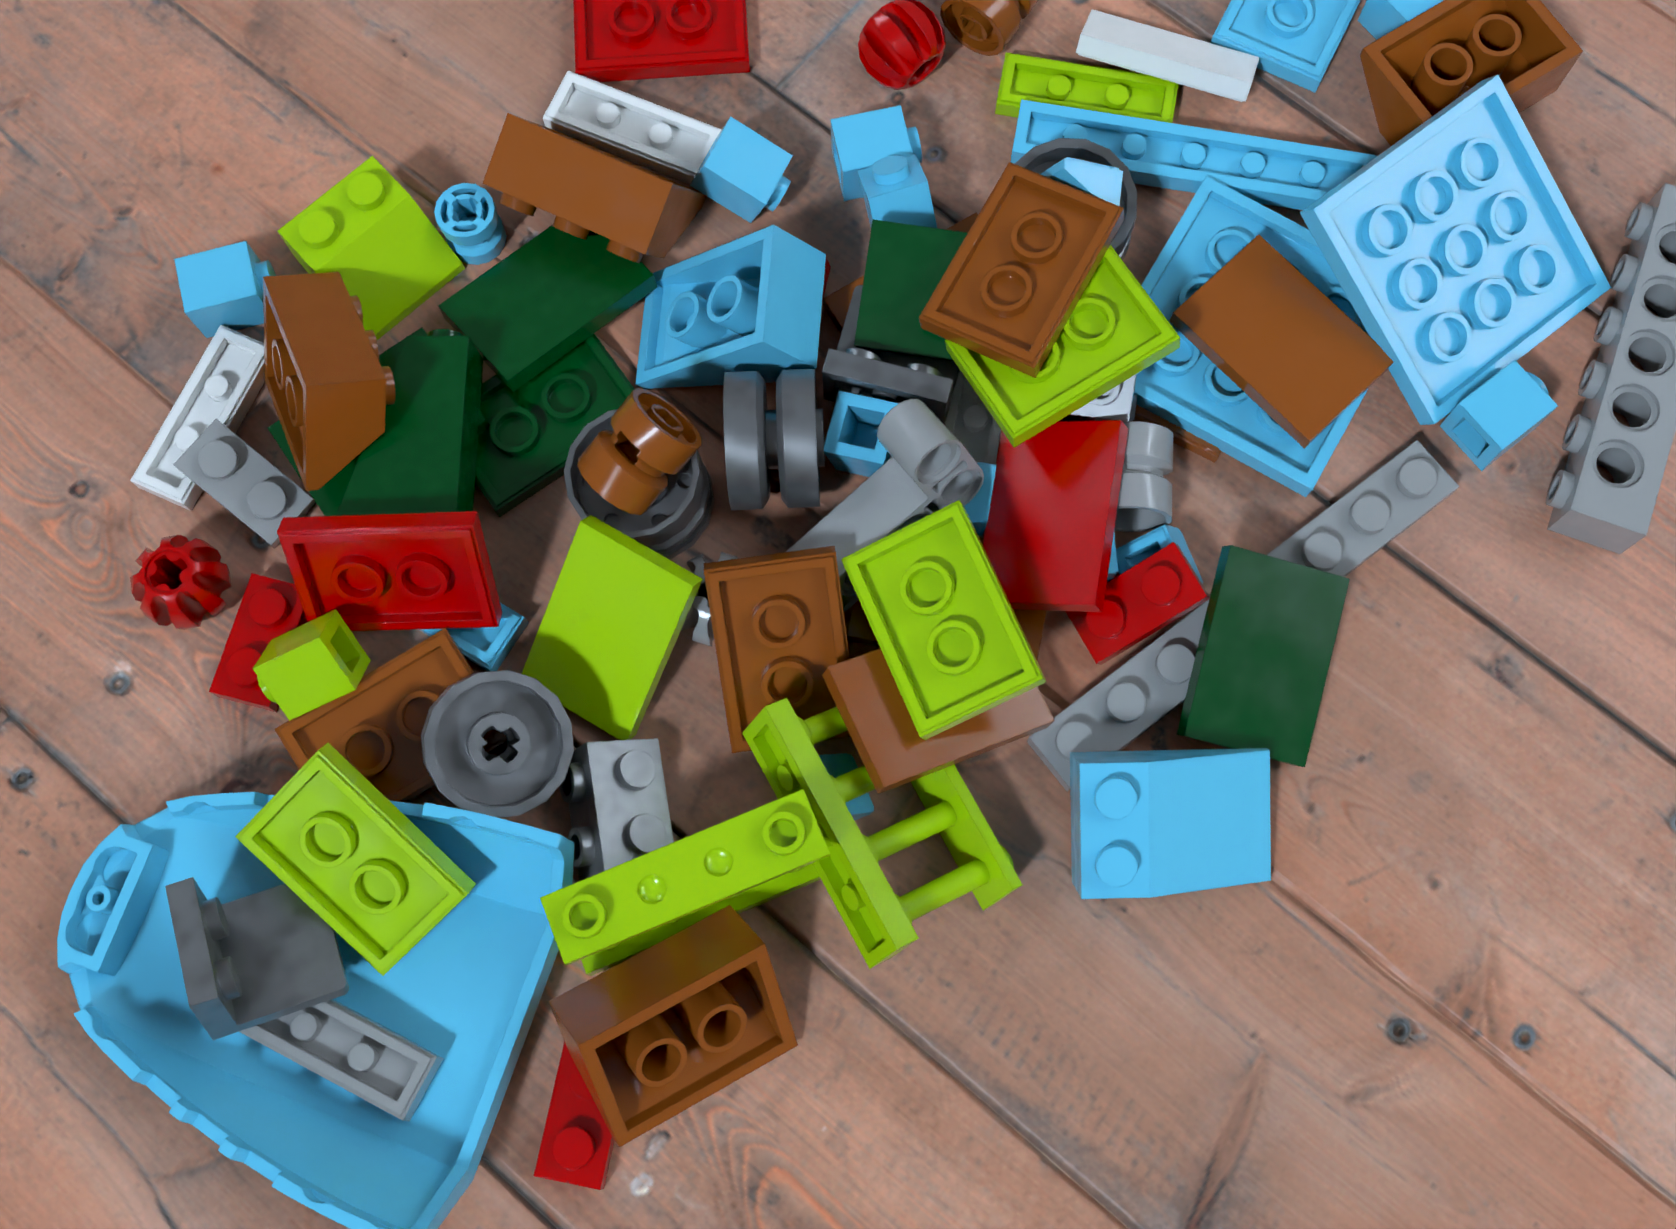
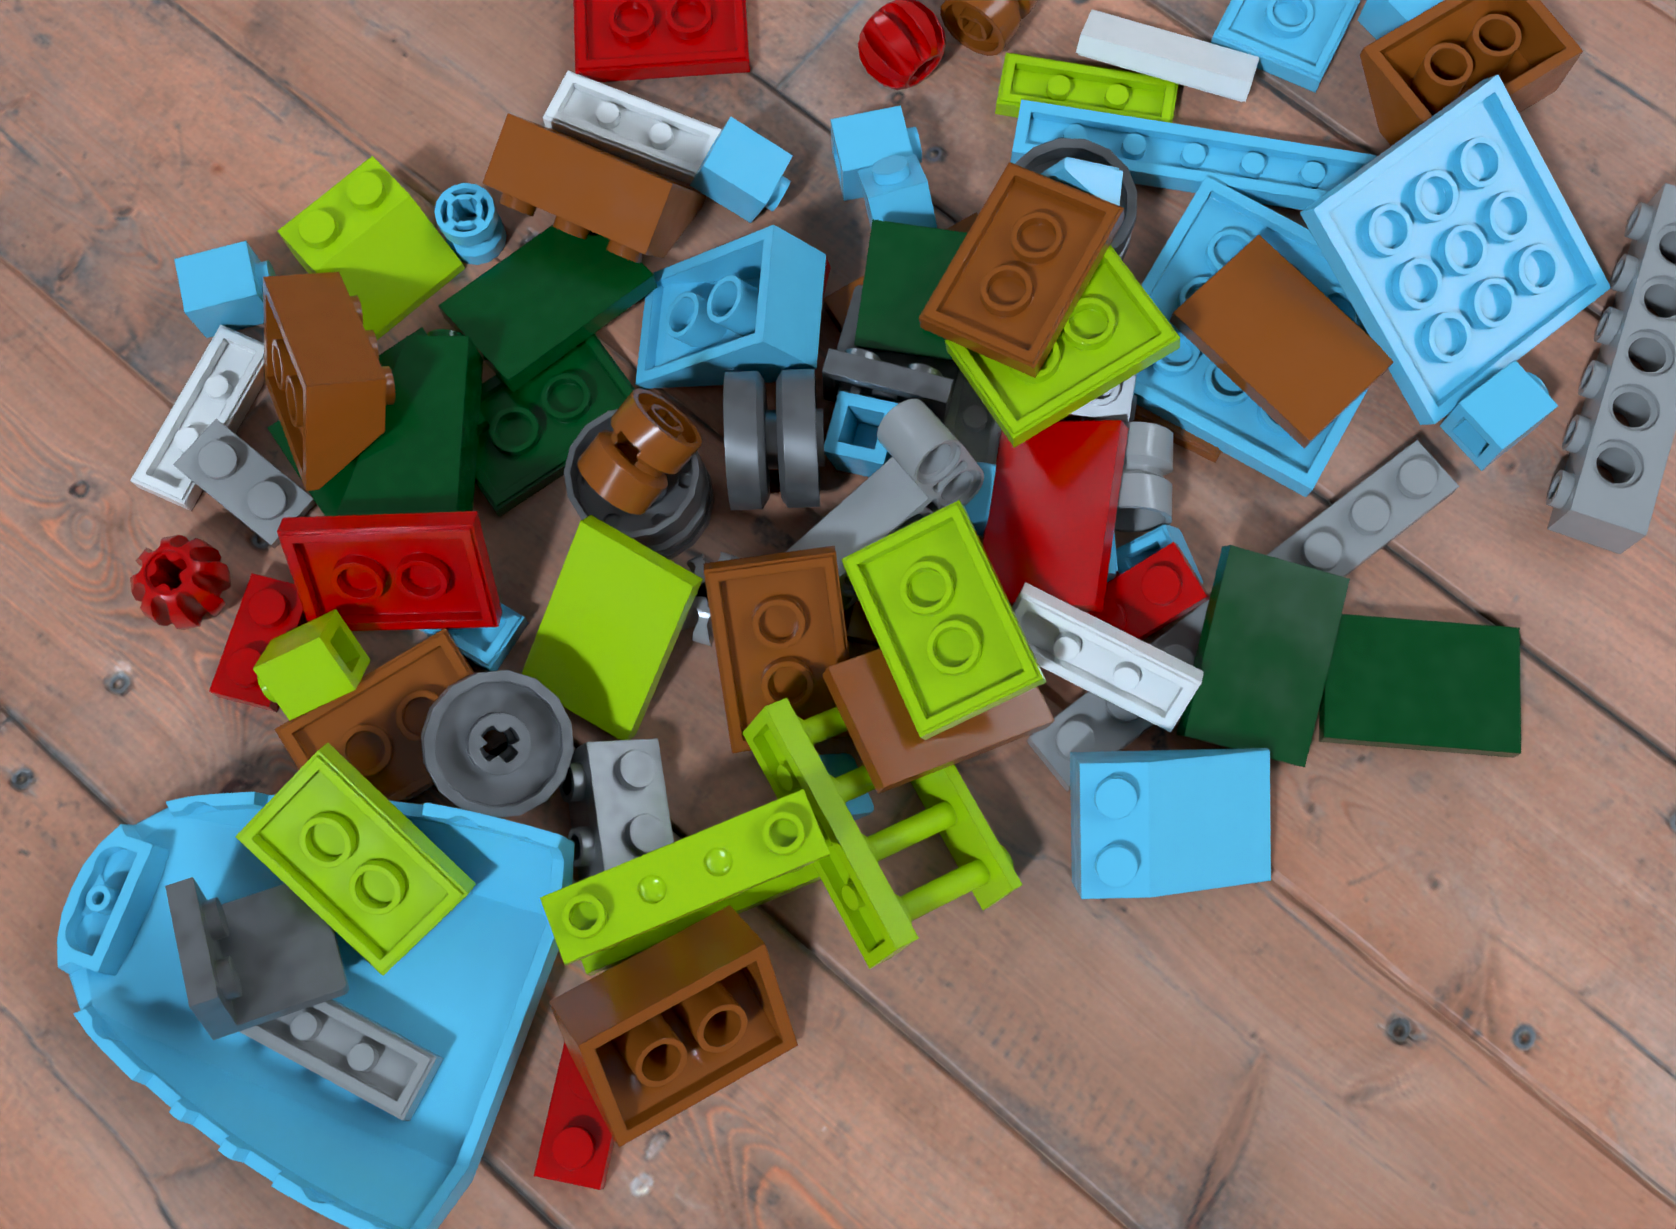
(1105, 659): none -> white tile
(1423, 686): none -> dark green tile

